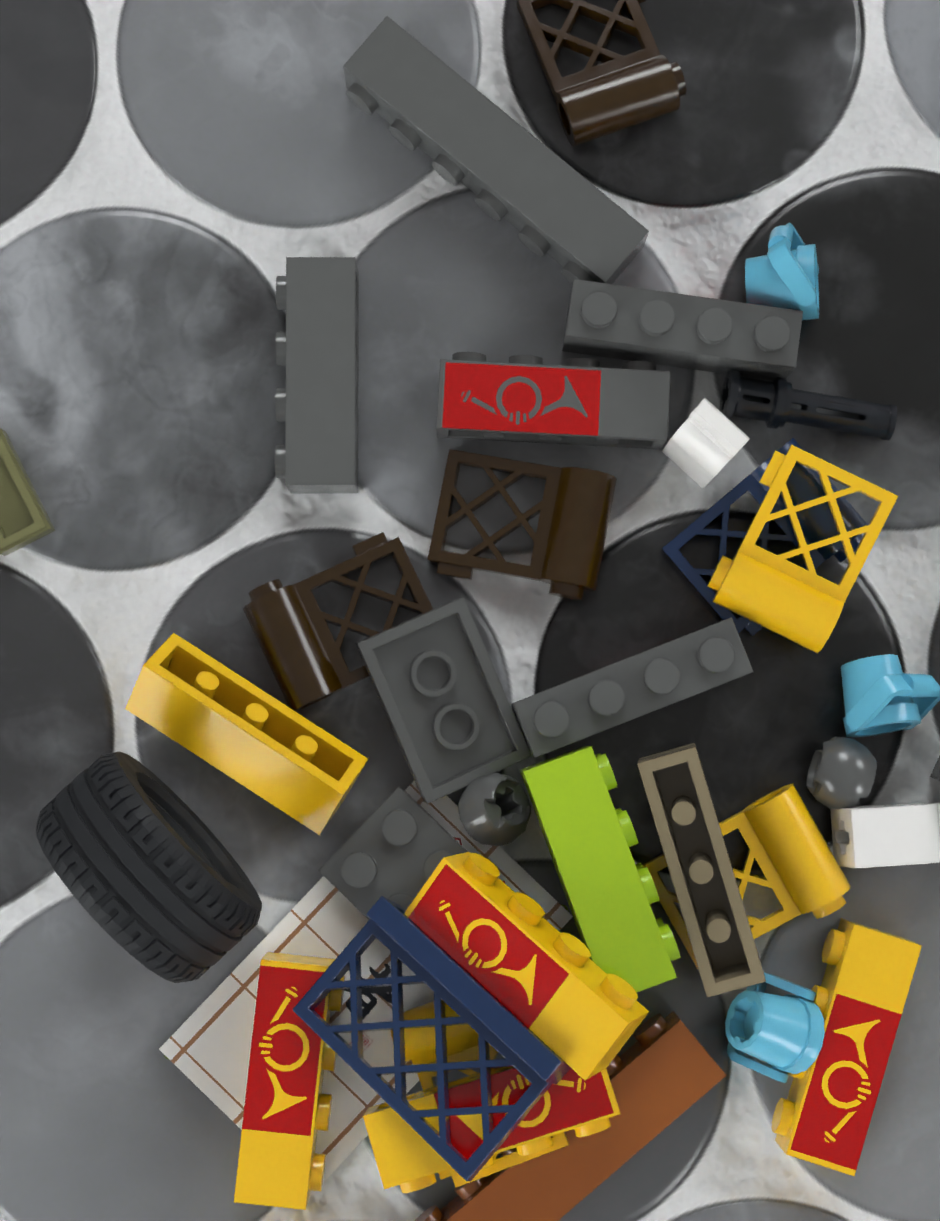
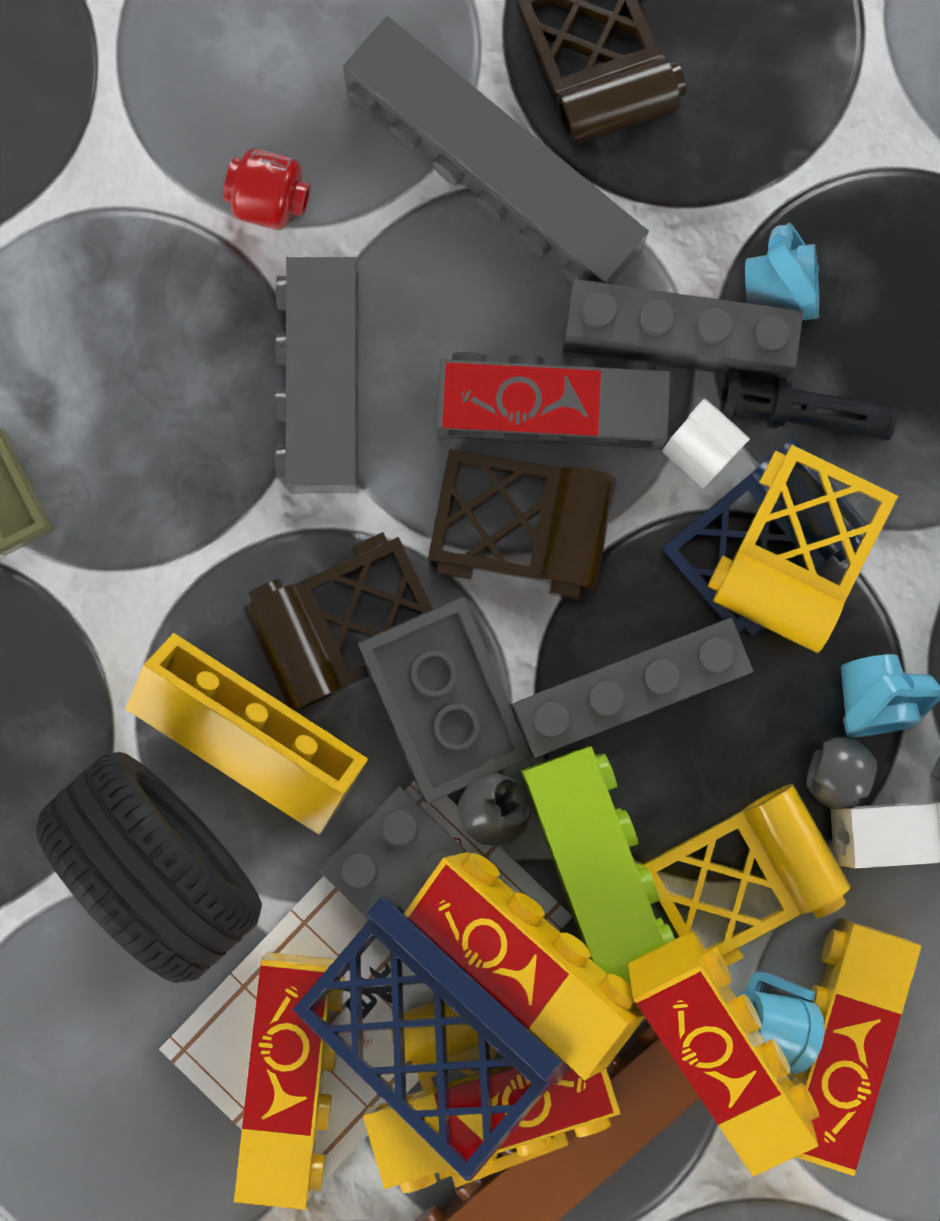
(266, 189): none -> red head
(701, 870): dark tan brick -> none
(723, 1053): none -> brick

